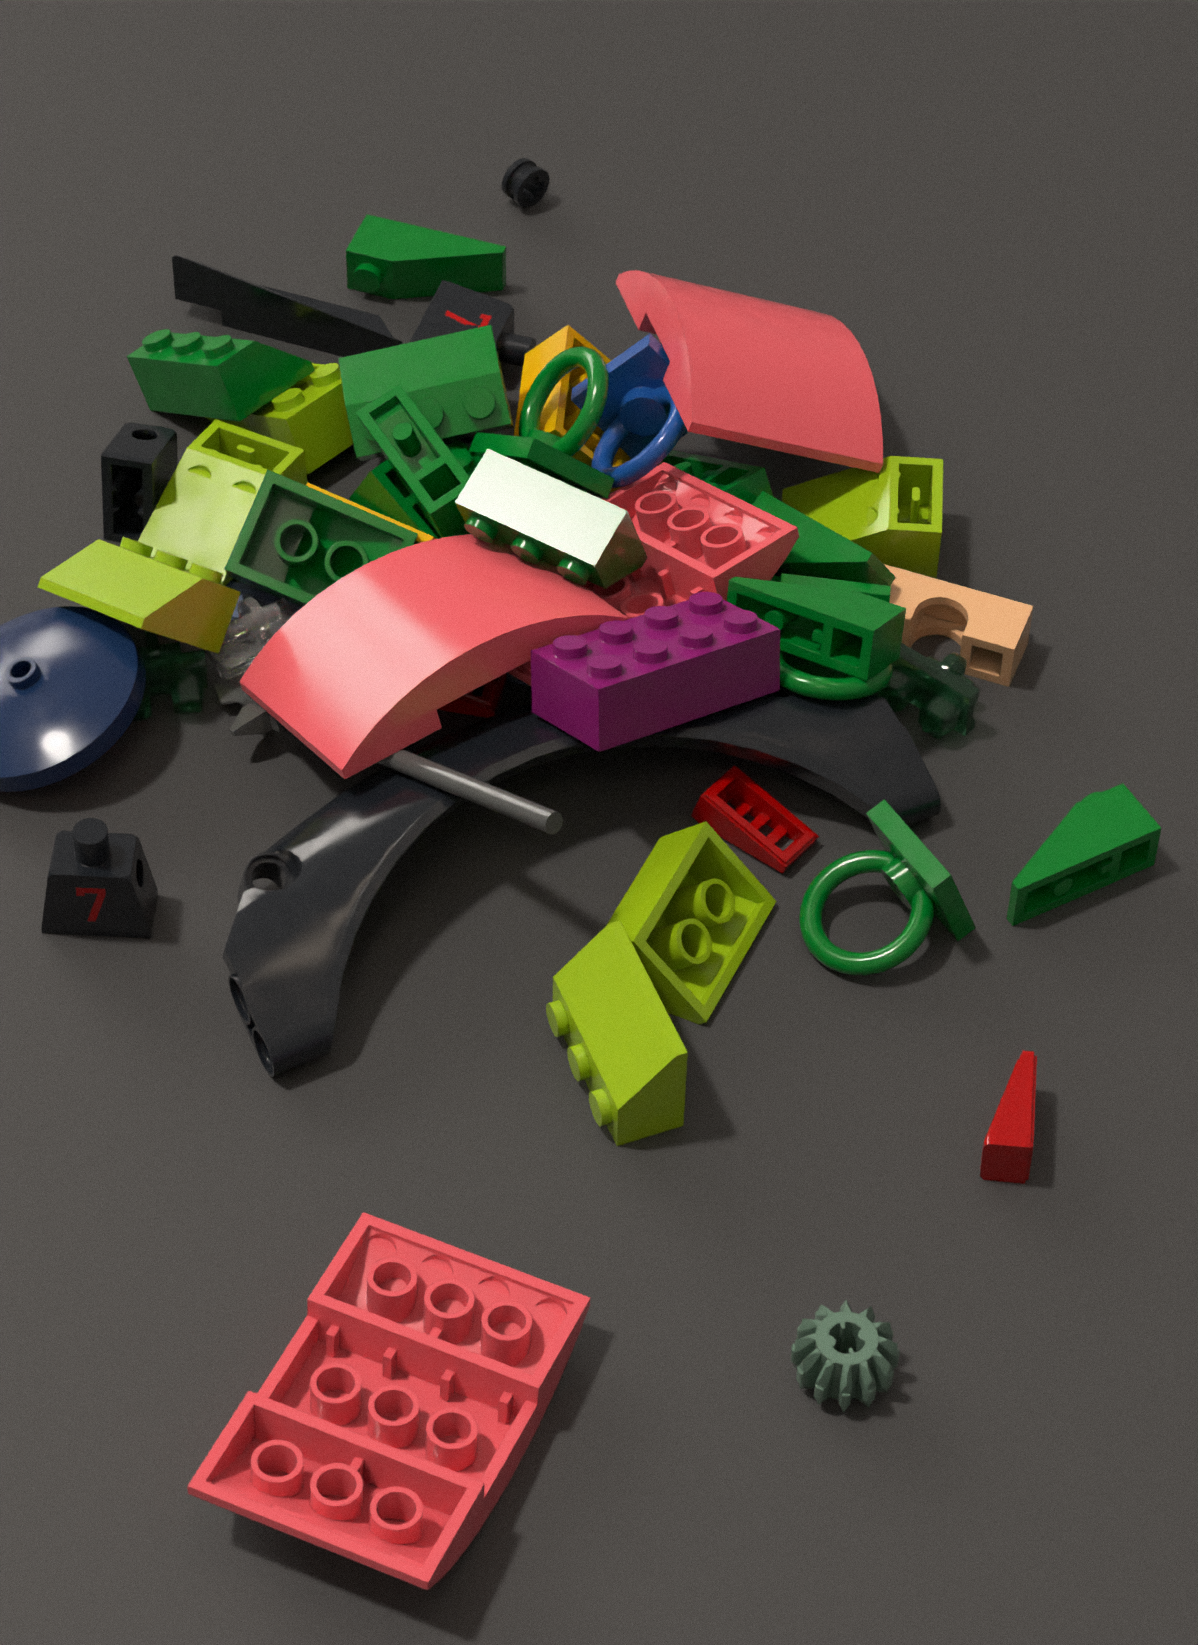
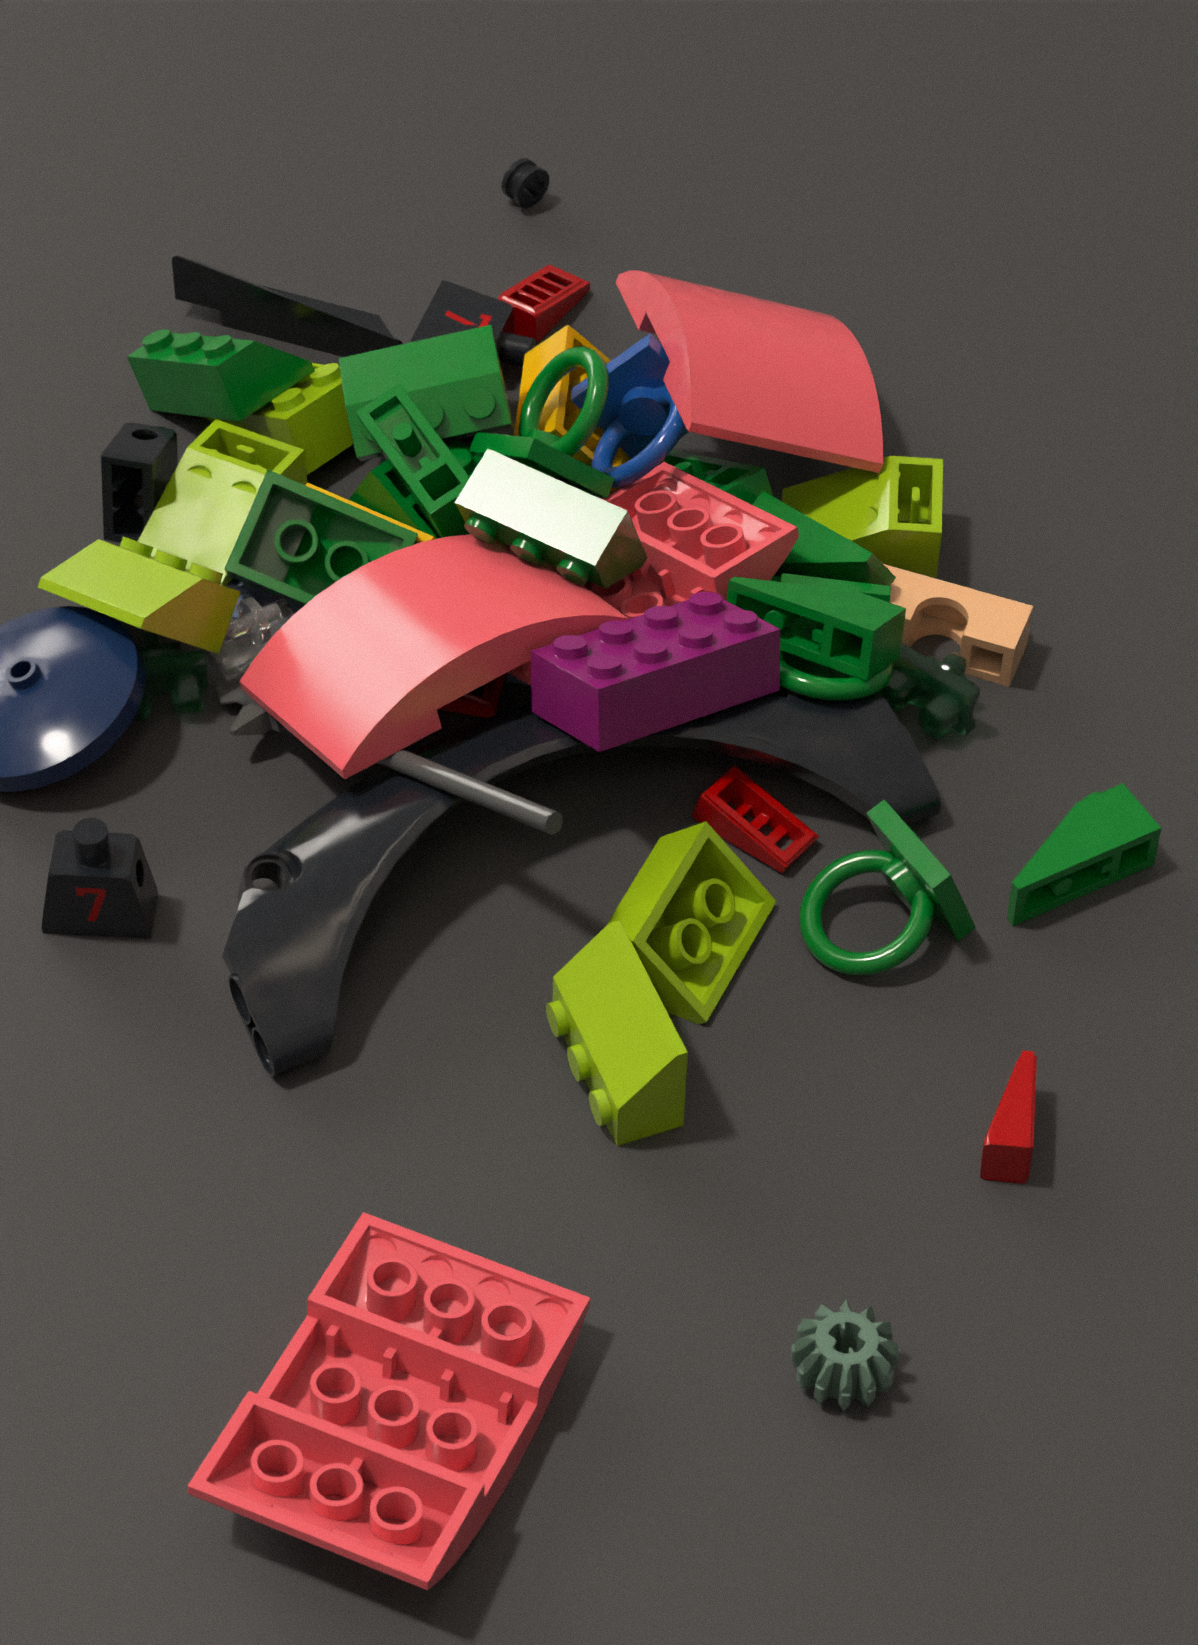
(412, 260): green slope -> none
(539, 309): none -> red slope

